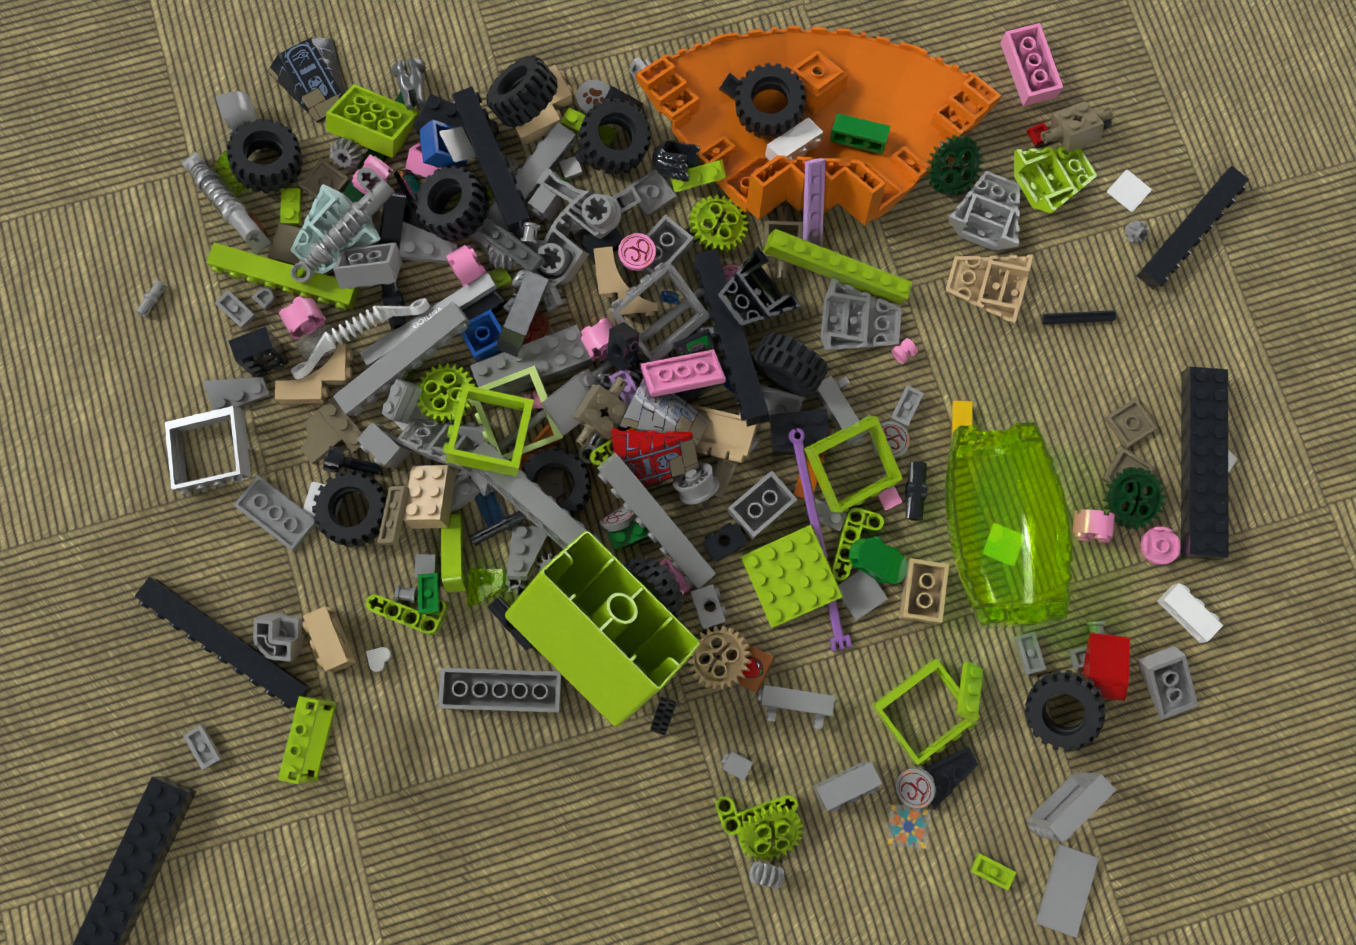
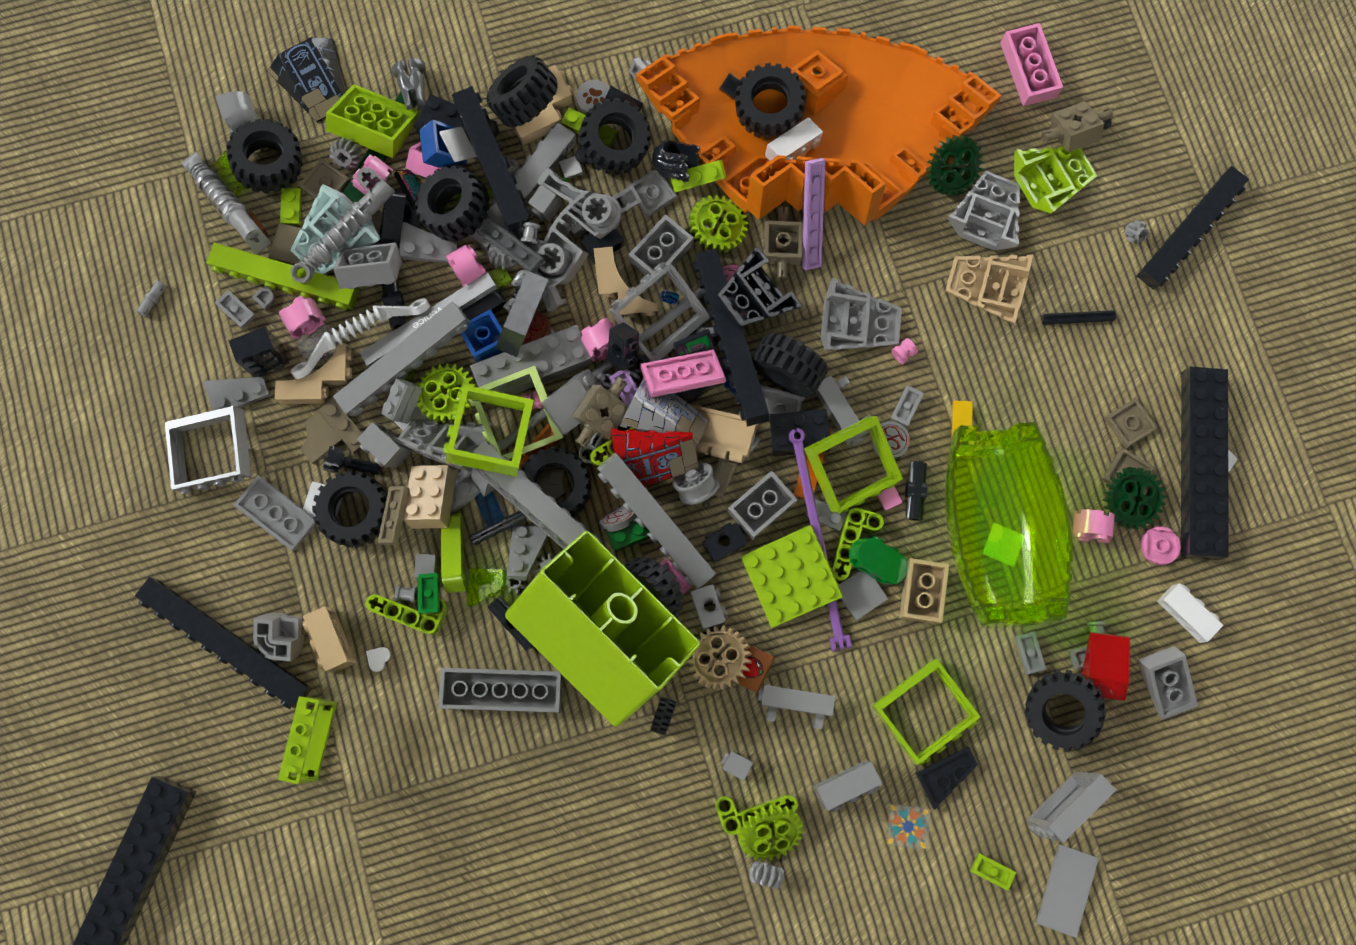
(202, 747): light grey plate -> none
(637, 251): bright pink tile -> none
(837, 266): lime brick -> none
(860, 133): green brick -> none
(915, 787): light grey tile -> none
(970, 691): lime plate -> none
(1035, 133): red tile -> none
(1129, 190): white sticker -> none

